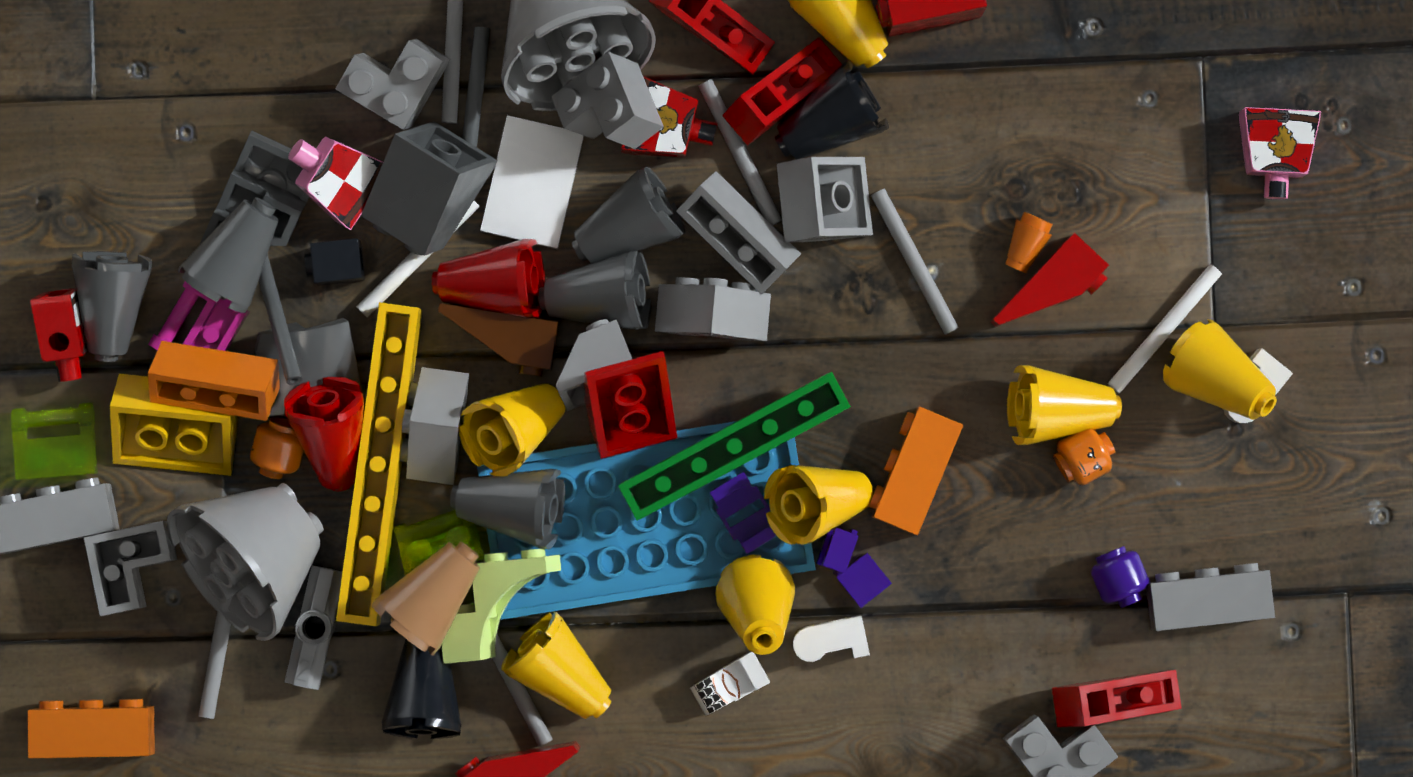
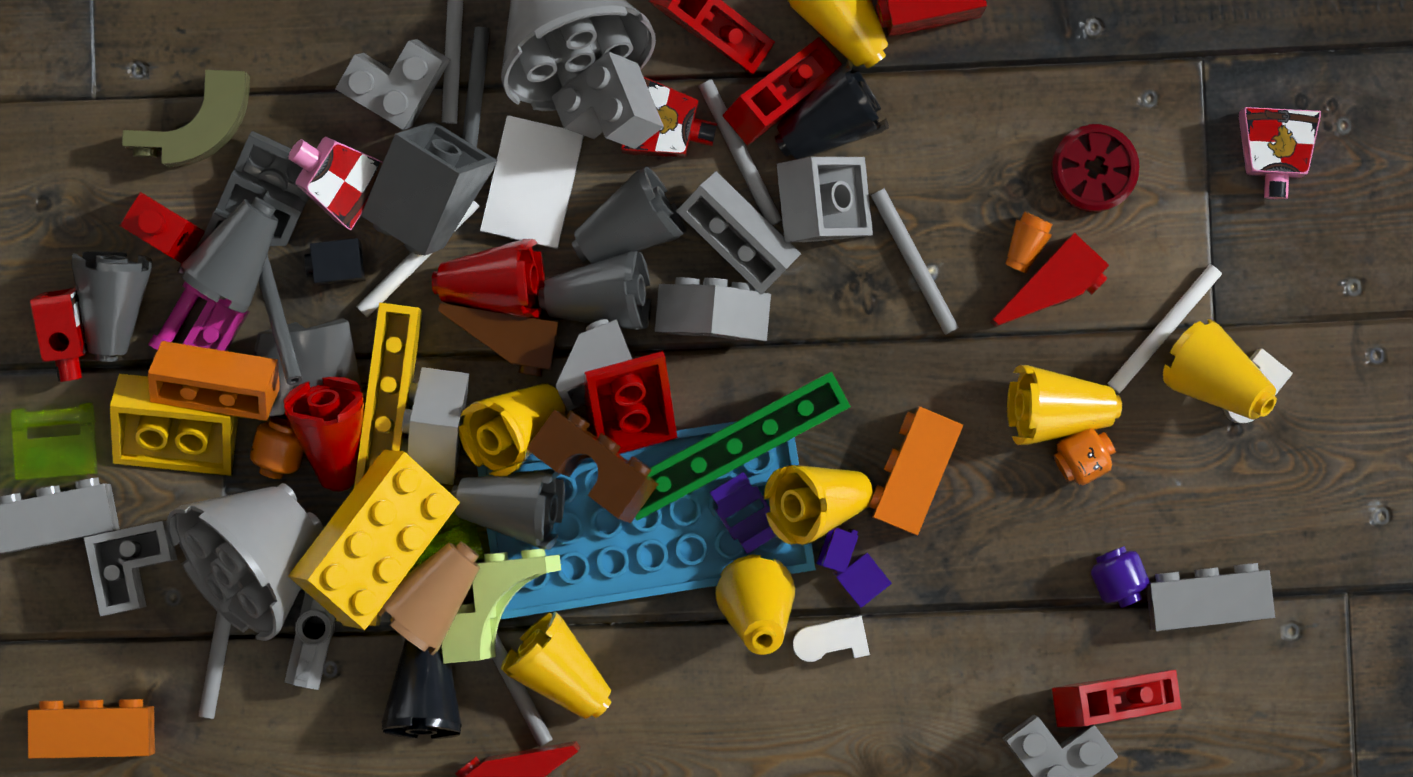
(161, 228): none -> red torso
(212, 128): none -> olive arch
(374, 539): none -> yellow brick
(621, 483): none -> reddish brown arch
(730, 683): white leg -> none
(1084, 146): none -> dark red wheel

